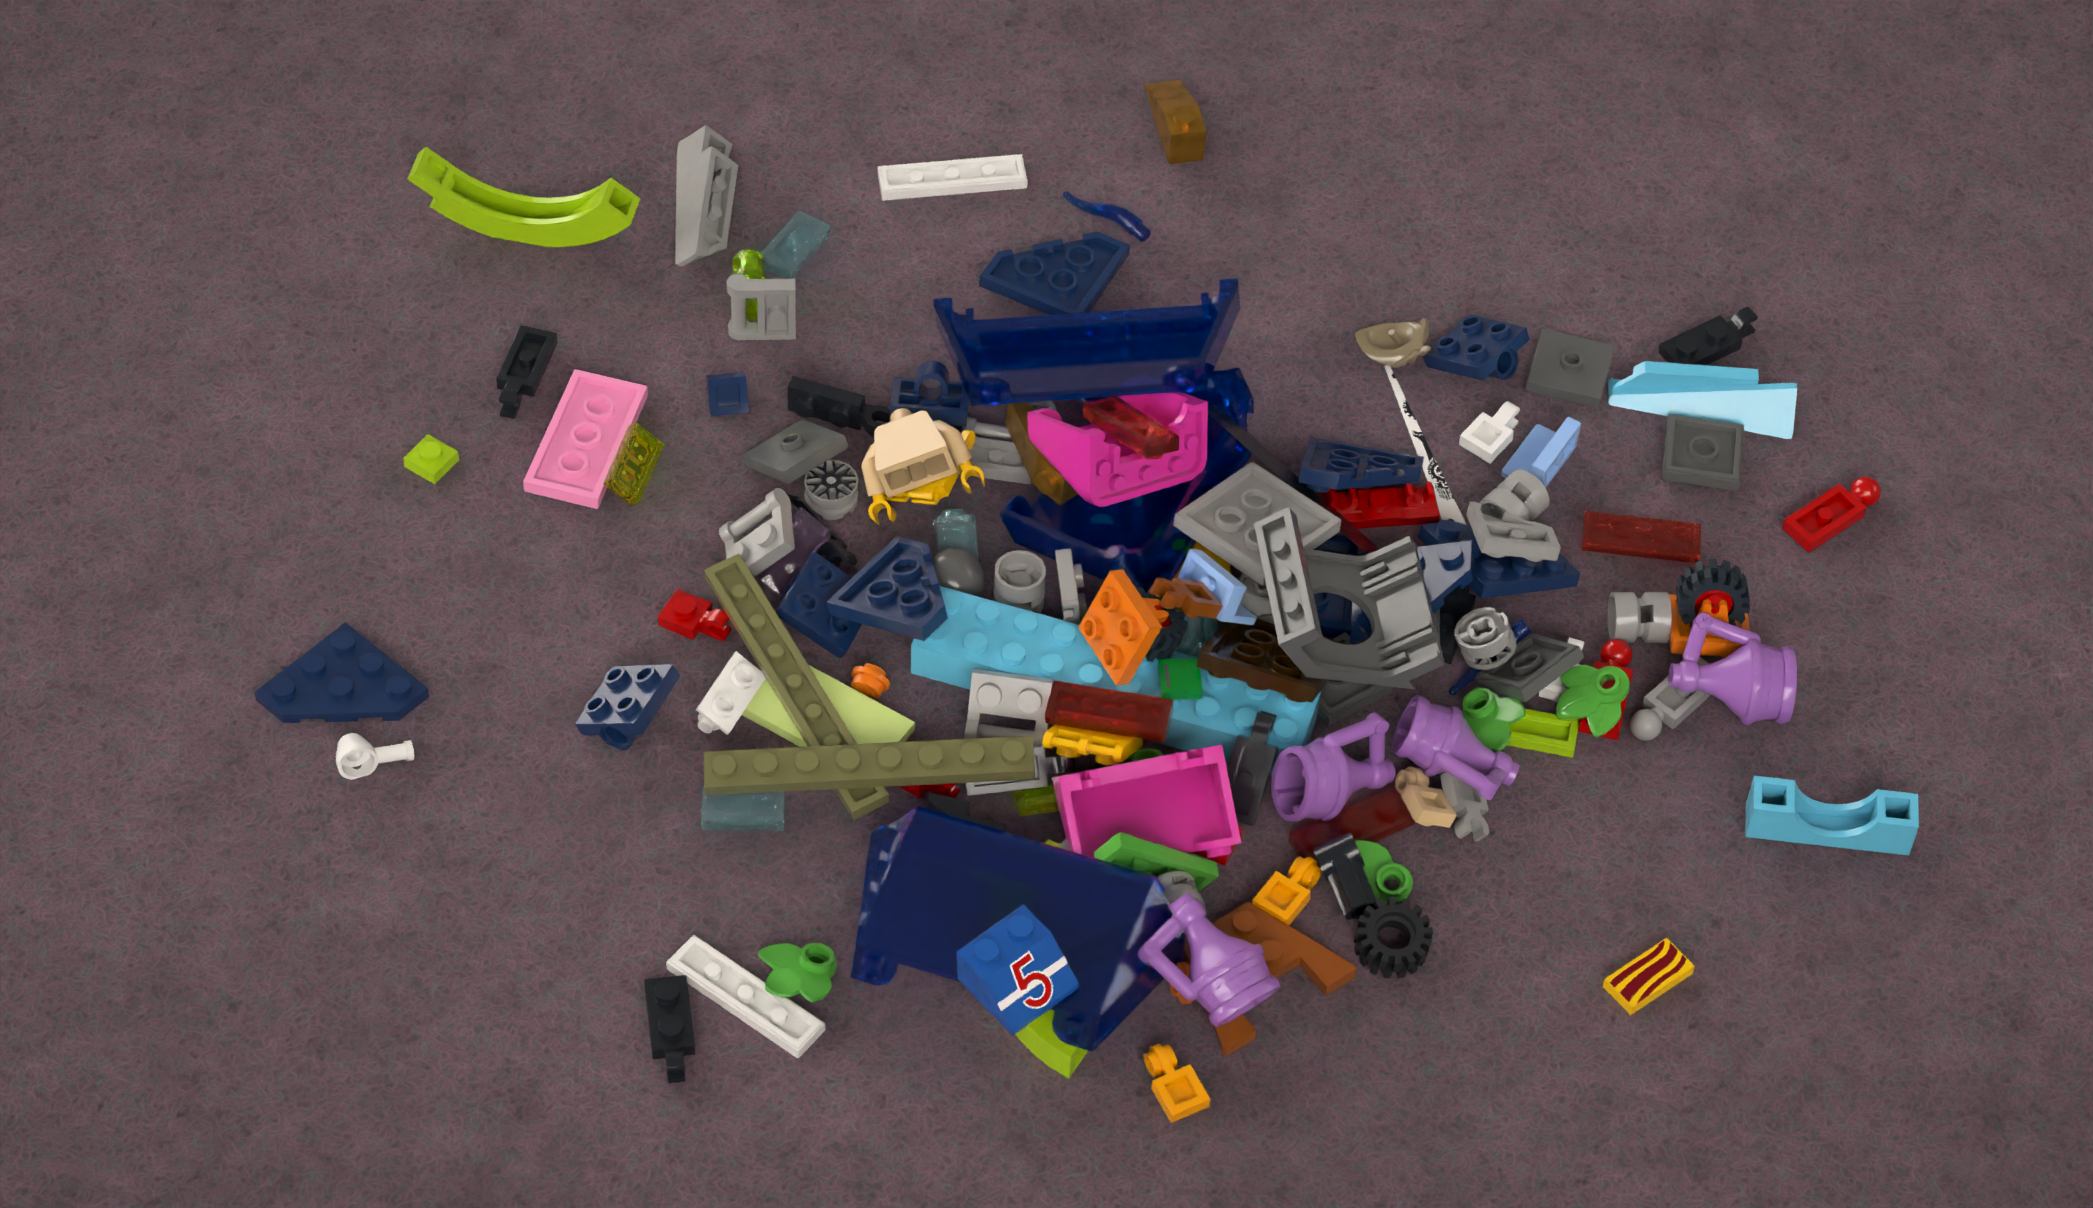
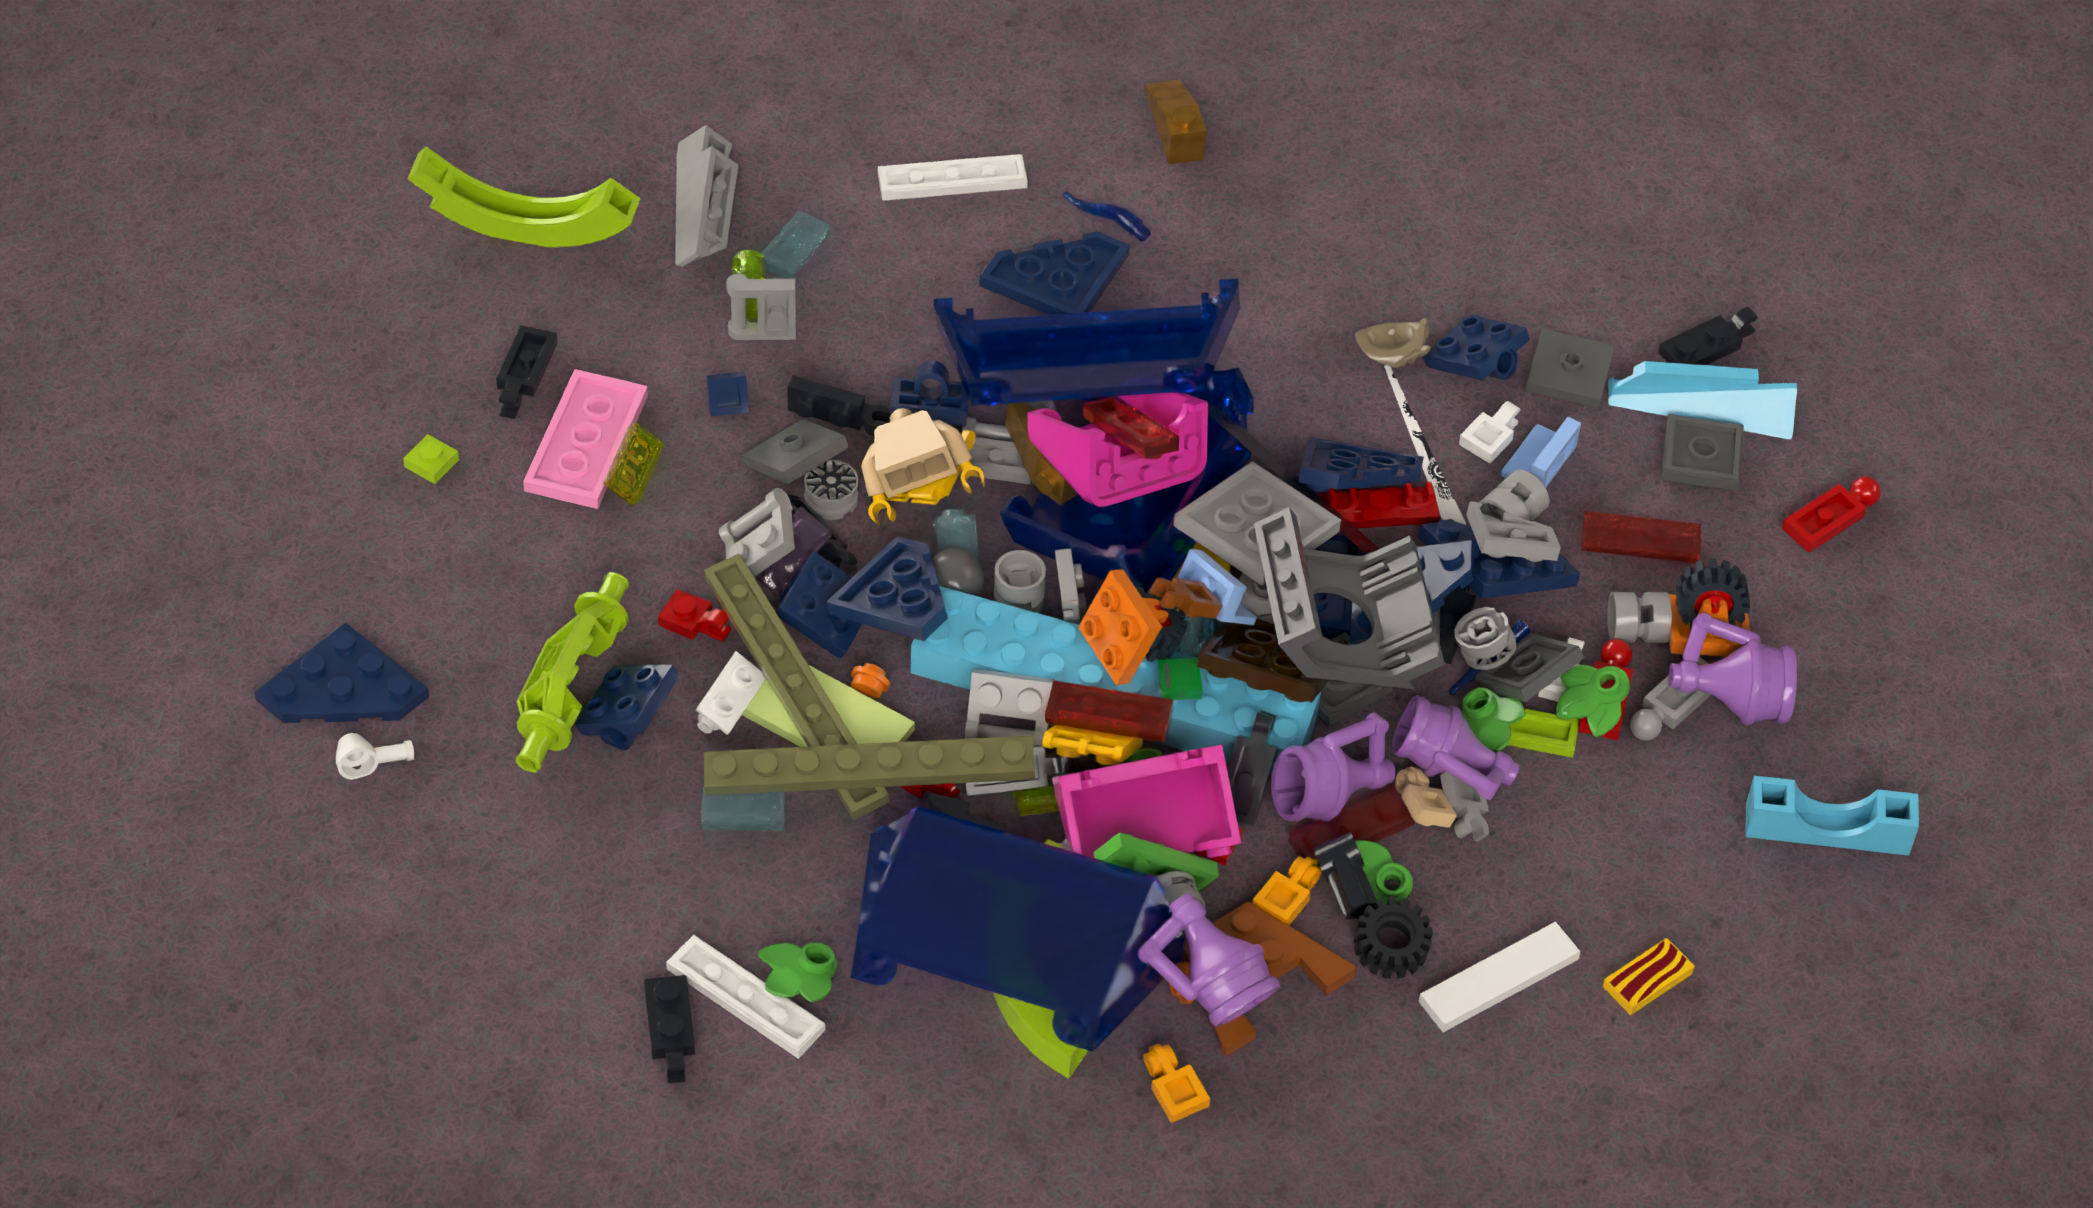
(545, 701): none -> lime plate
(1016, 970): blue slope -> none
(1499, 976): none -> white tile

